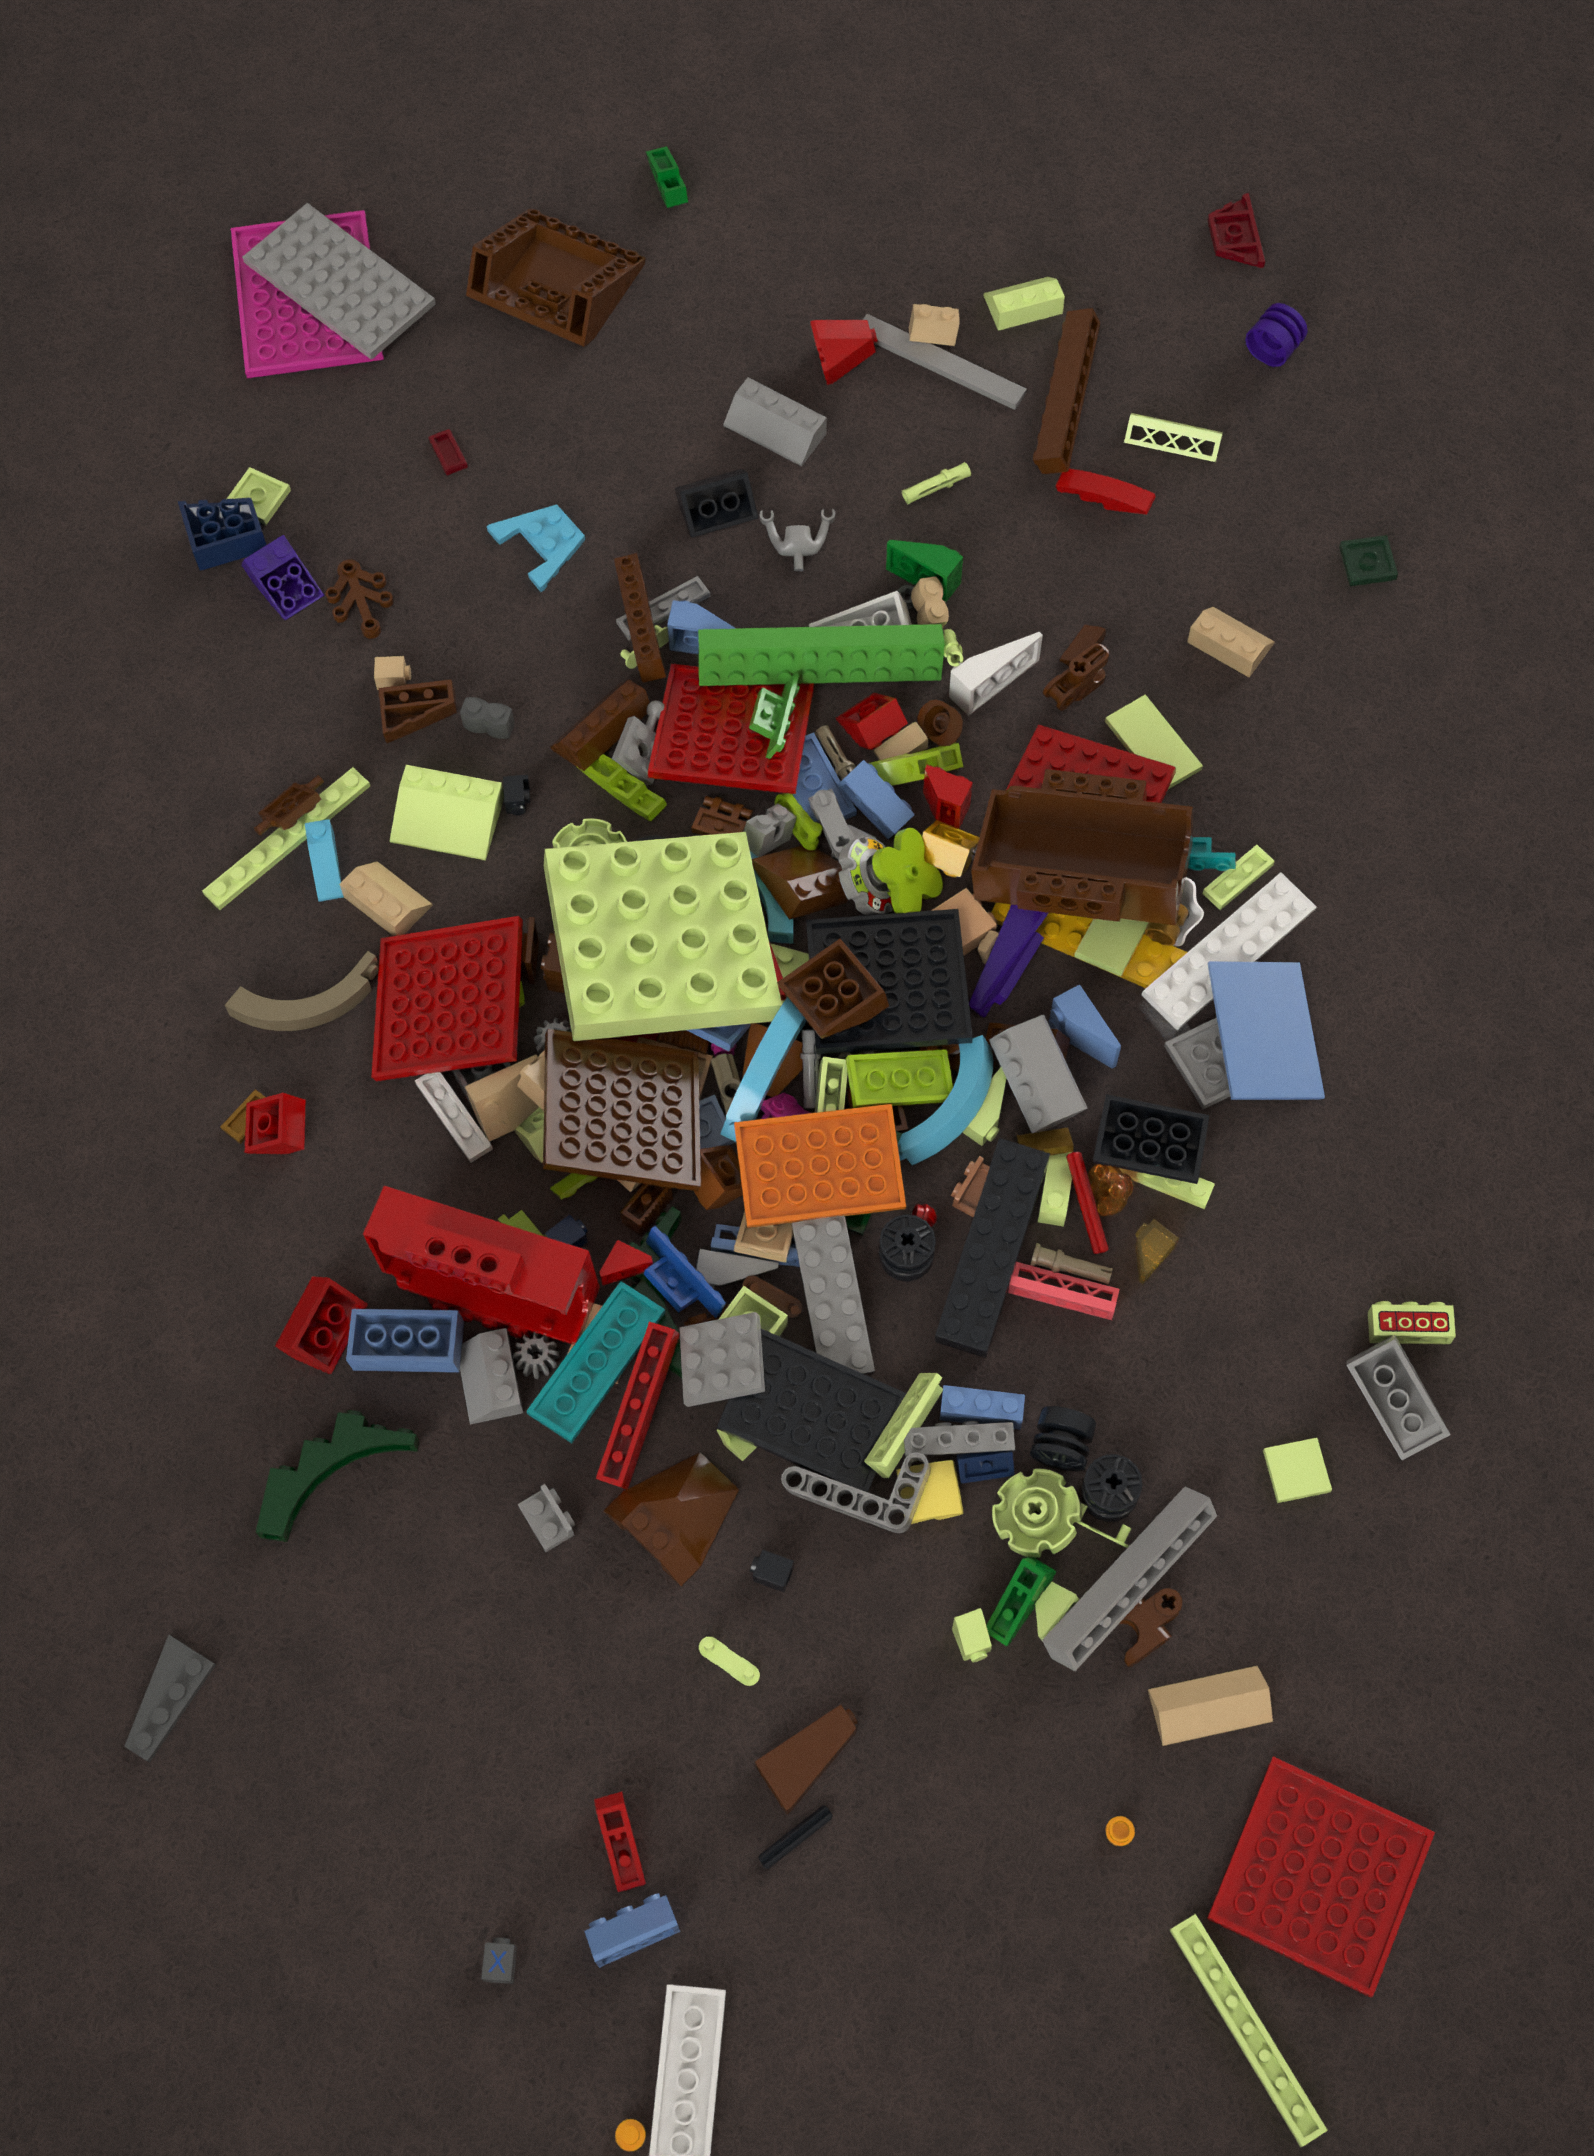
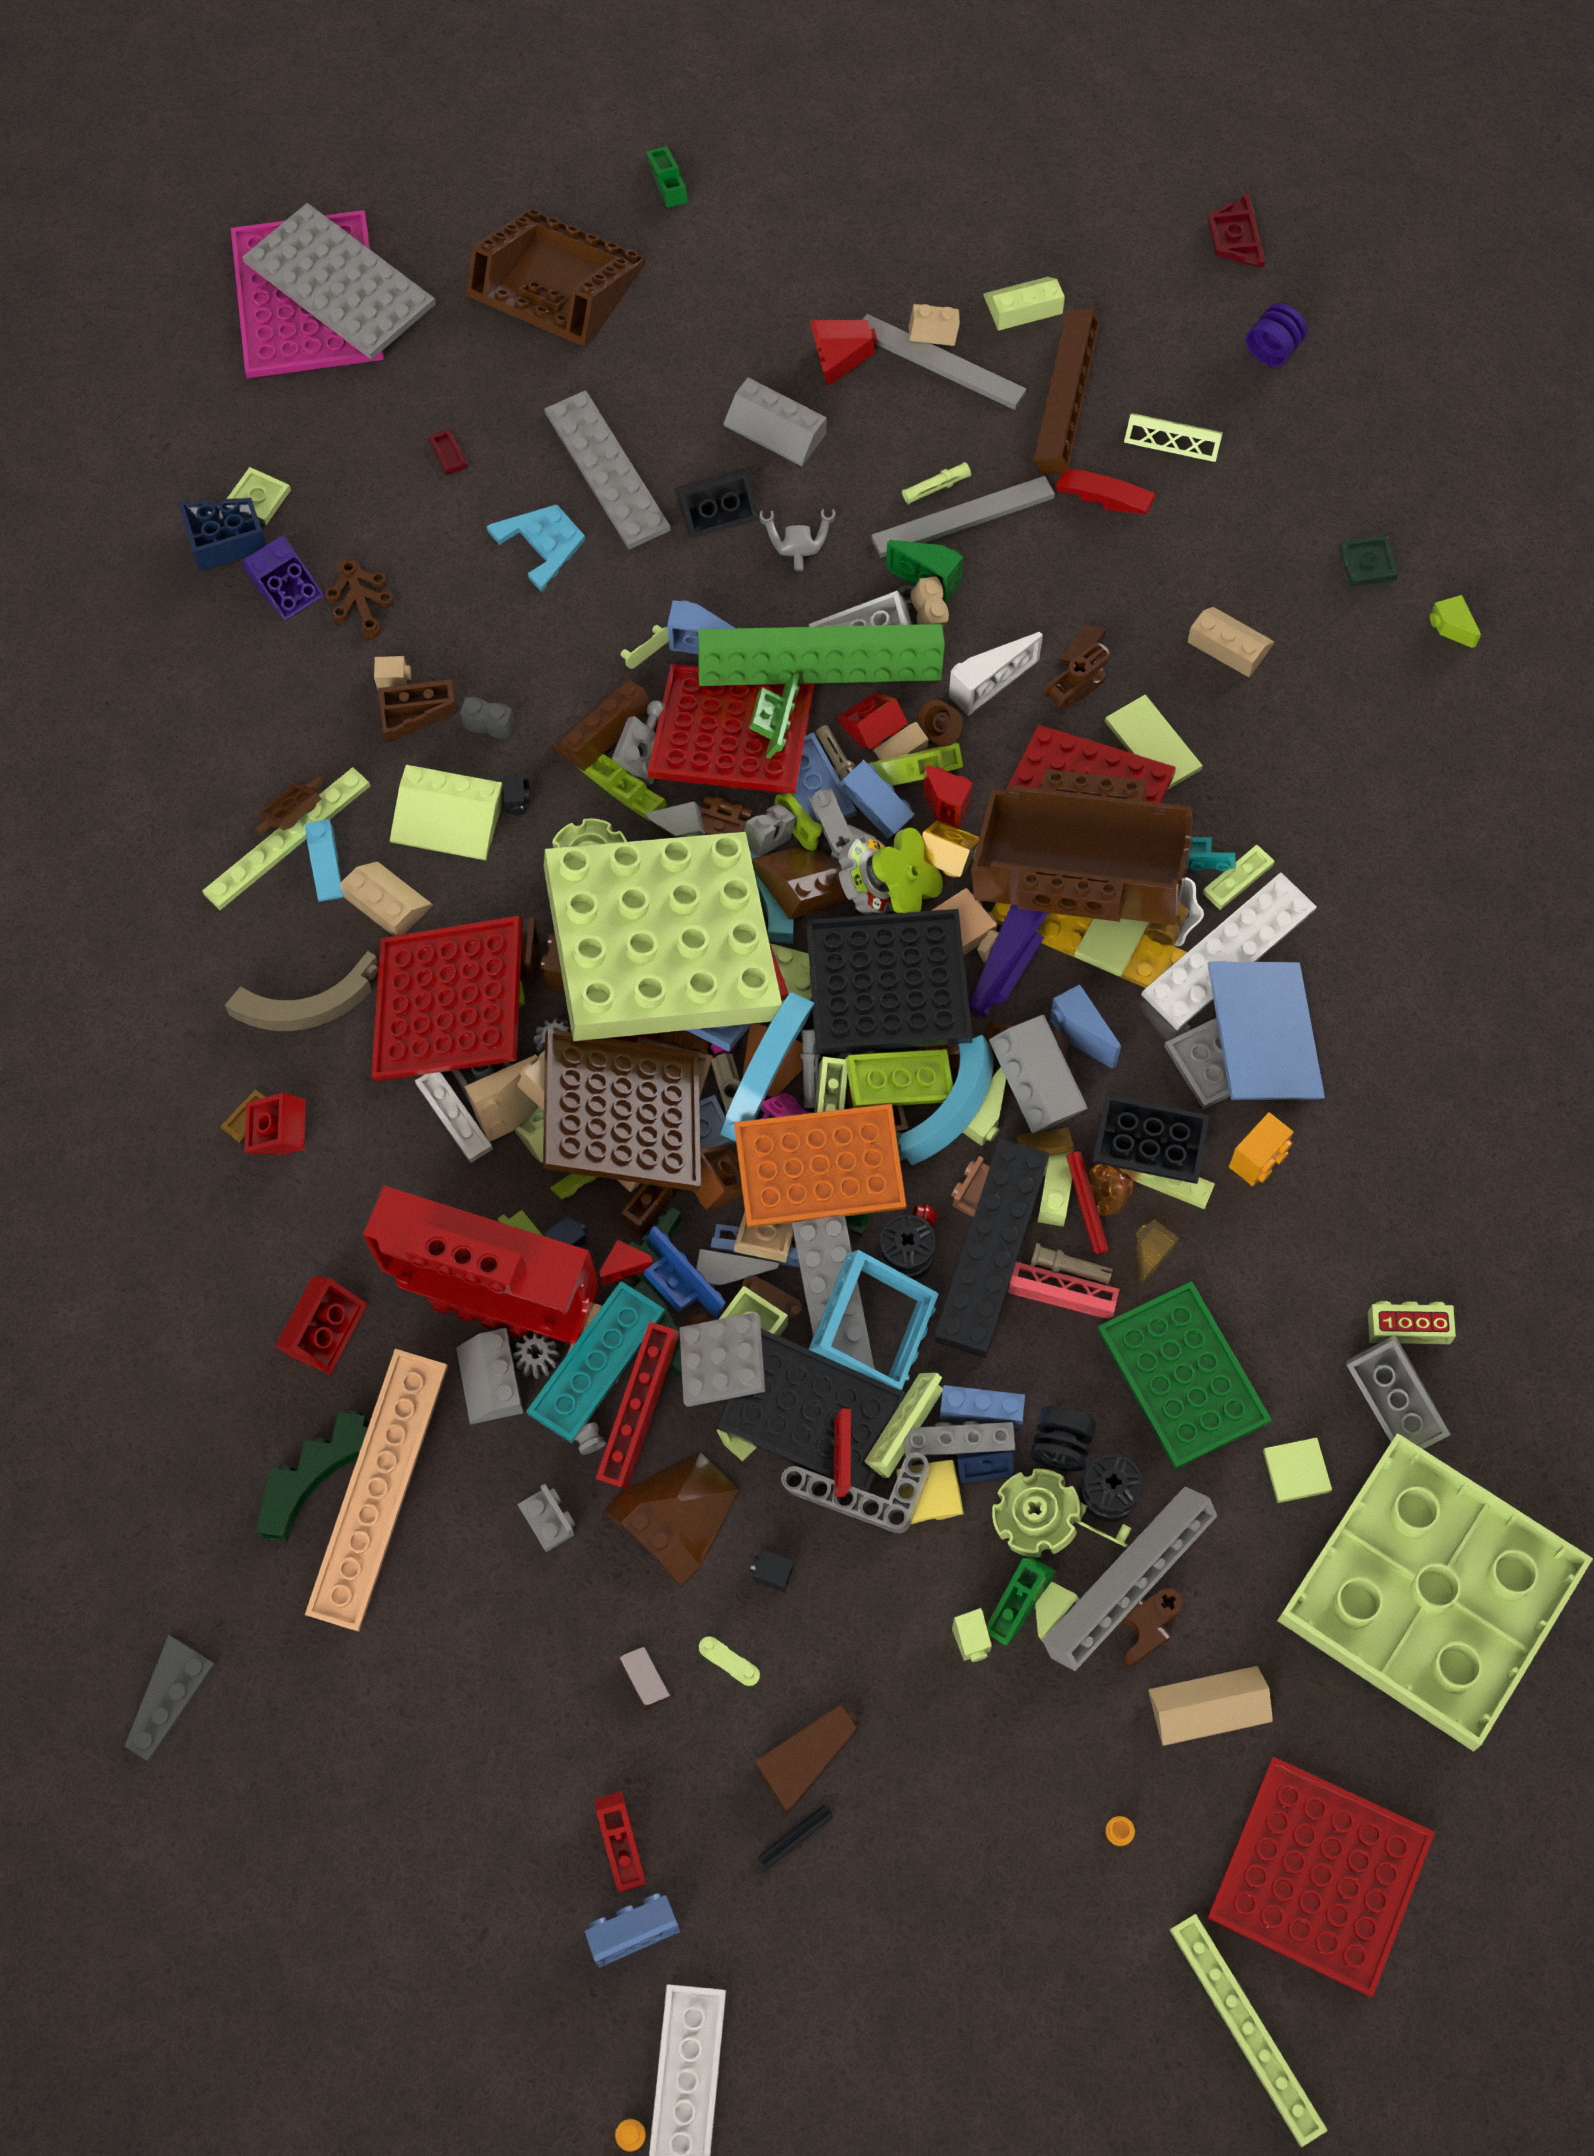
(376, 1490): none -> light nougat plate
(405, 1340): medium blue brick -> none
(499, 1961): dark grey brick -> none
(590, 1439): none -> light grey wheel
(607, 470): none -> light grey plate
(639, 618): reddish brown brick -> none
(644, 1677): none -> slope
(679, 820): none -> light grey slope
(691, 591): light grey tile -> none
(834, 991): reddish brown slope -> none
(837, 1303): none -> medium azure window
(842, 1453): none -> red tile
(952, 649): yellowish green pin -> none
(967, 514): none -> light grey tile
(1183, 1375): none -> green plate
(1261, 1150): none -> light orange brick
(1435, 1591): none -> yellowish green plate
(1455, 621): none -> lime slope

